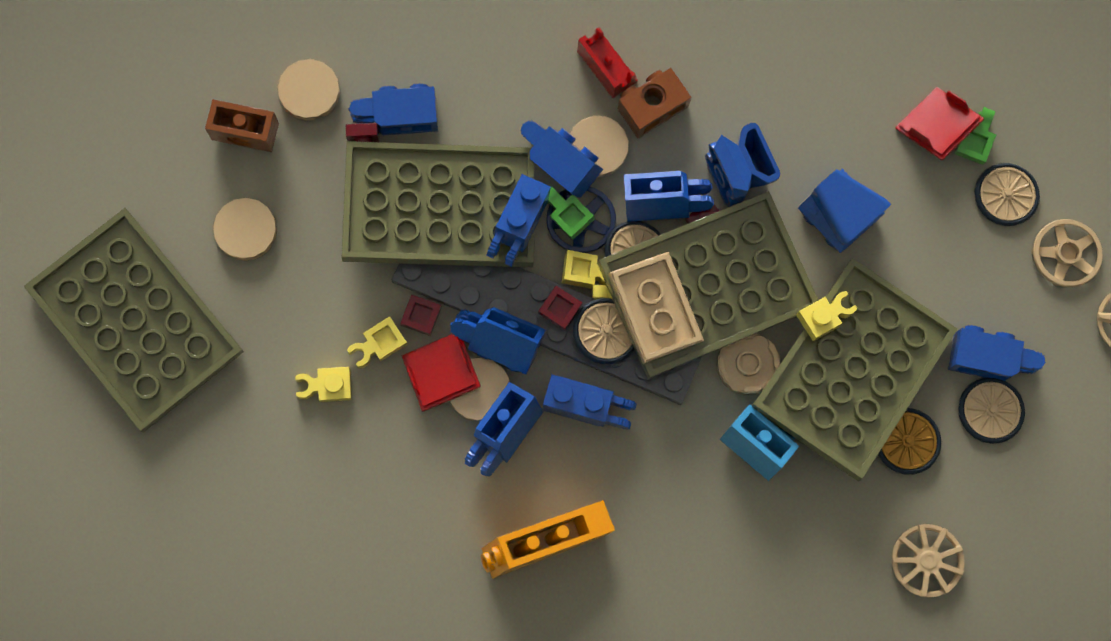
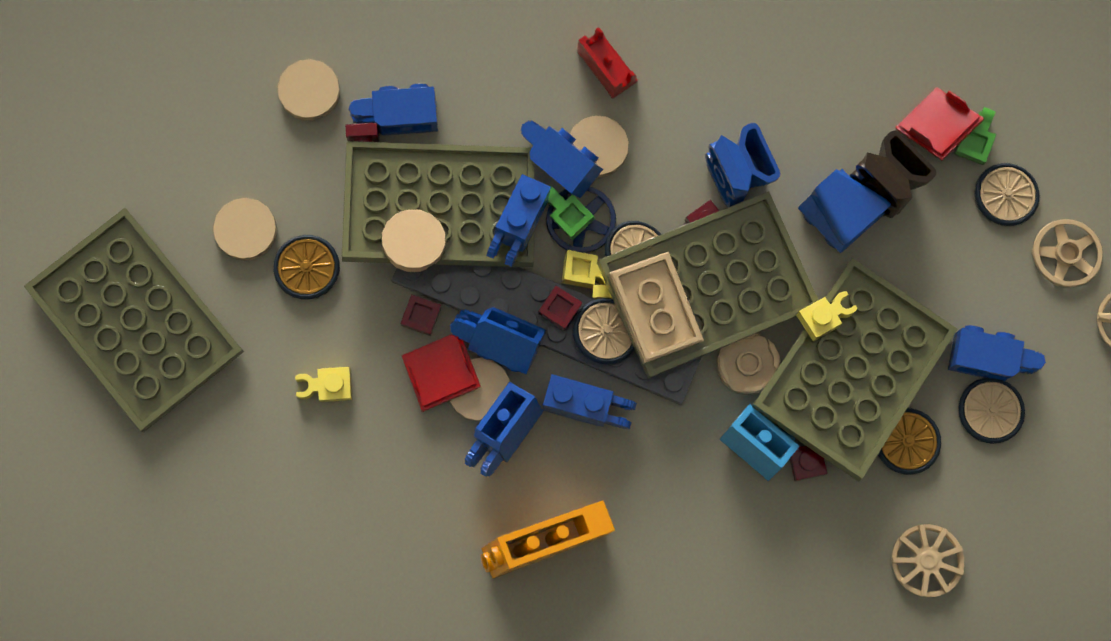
(242, 125): dark orange brick -> none
(306, 267): none -> pearl gold wheel
(381, 339): light yellow plate -> none
(413, 240): none -> tan tile
(645, 117): dark orange brick -> none
(665, 195): blue hinge -> none
(807, 464): none -> dark red plate
(894, 172): none -> dark brown piece

